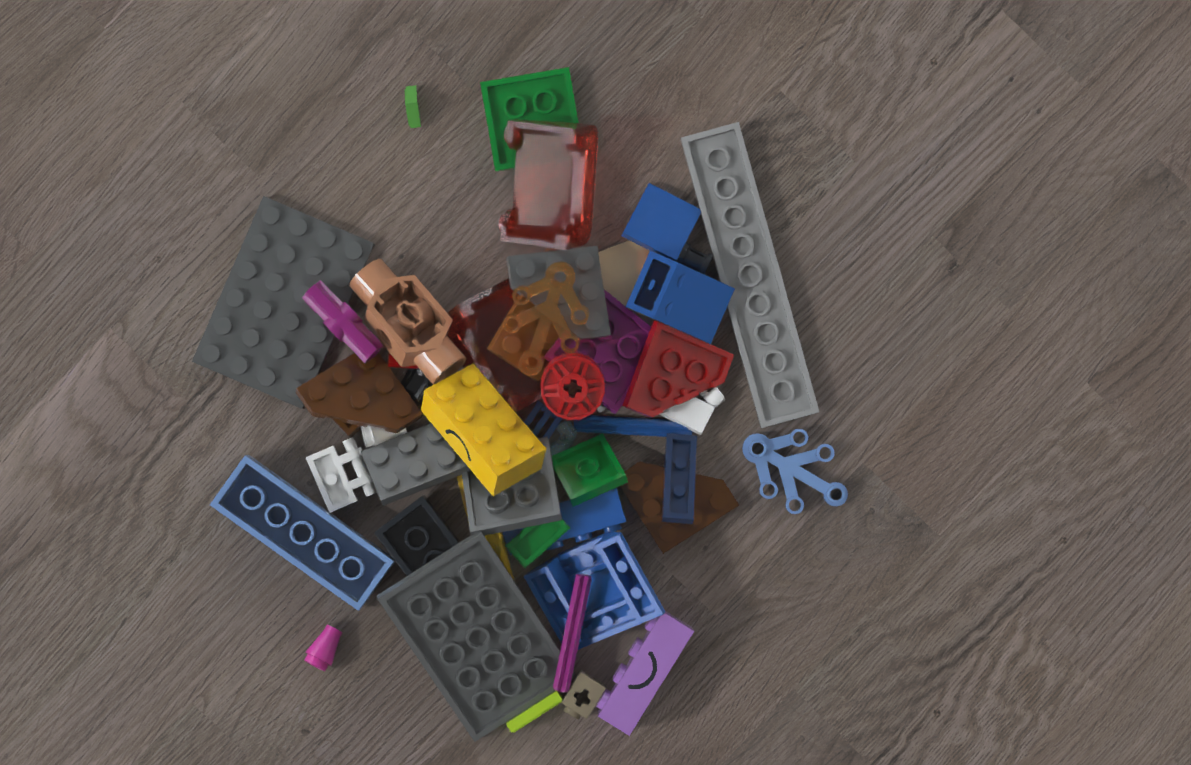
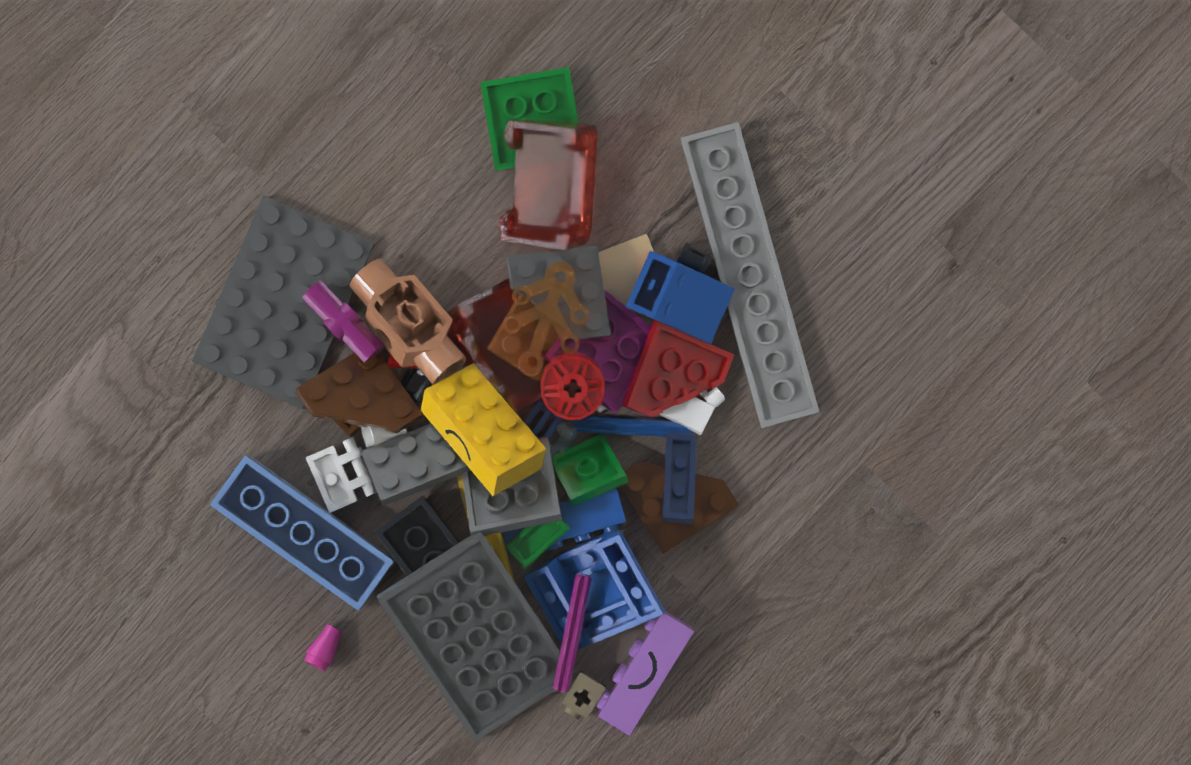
(412, 106): bright green tile -> none
(534, 711): lime tile -> none
(661, 222): blue tile -> none
(790, 467): medium blue plant -> none

